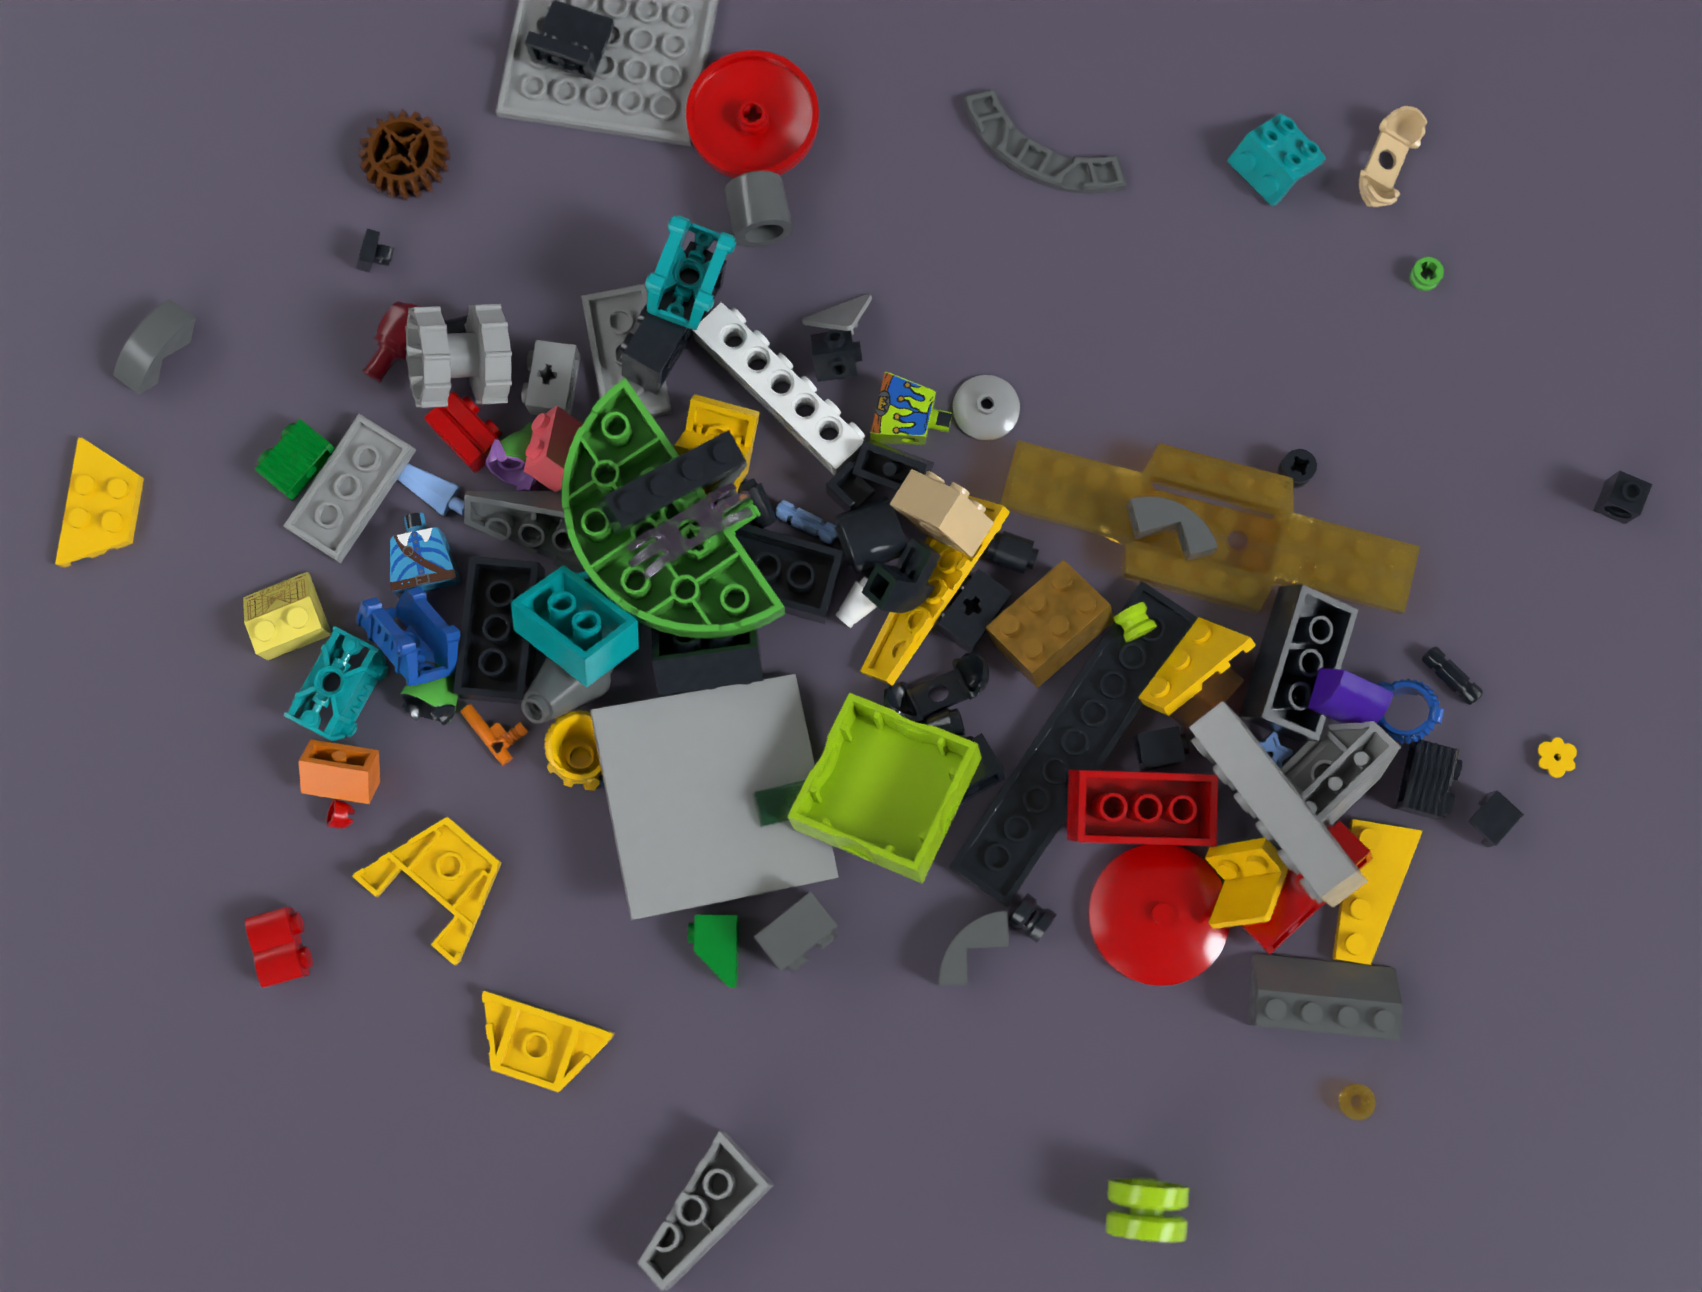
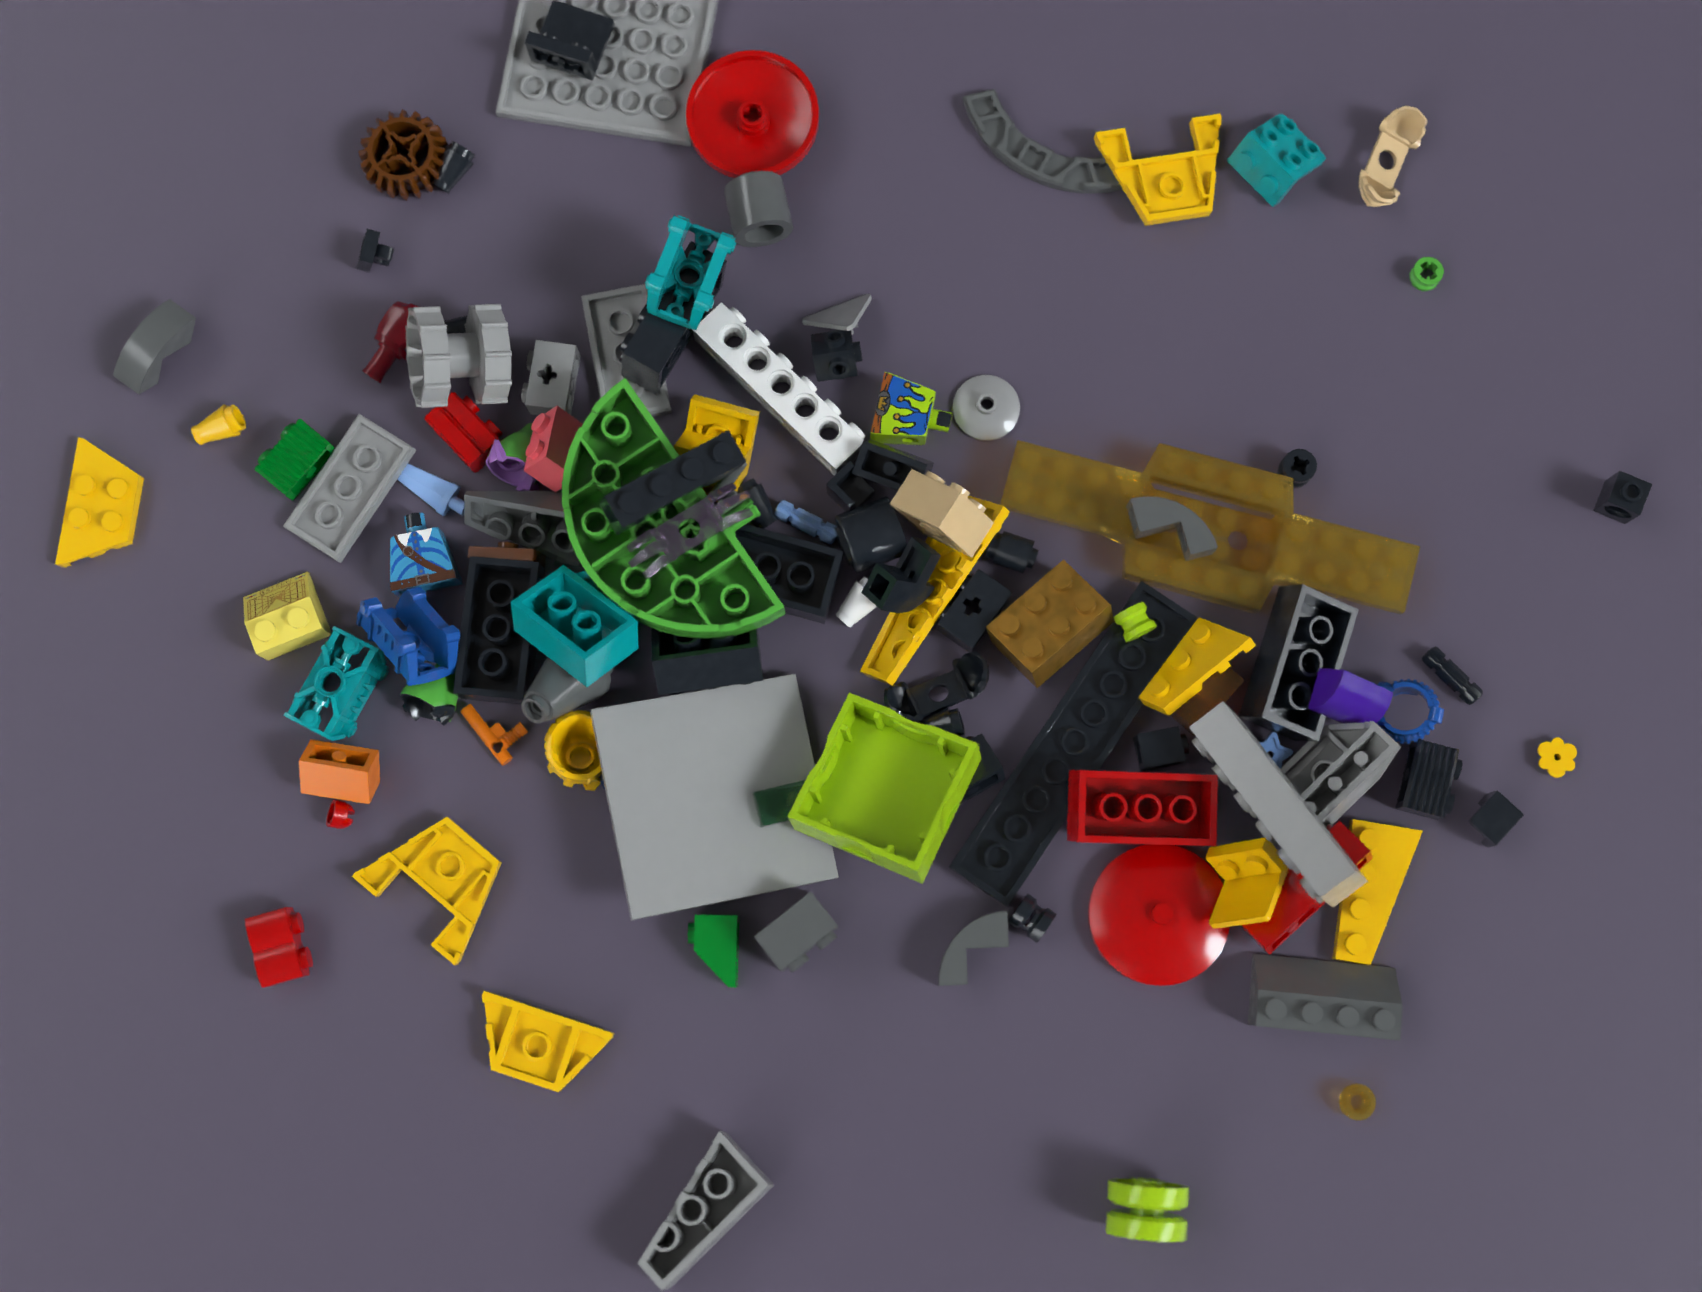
(219, 425): none -> yellow cone
(455, 165): none -> black cone
(507, 550): none -> reddish brown plate
(1167, 185): none -> yellow wing

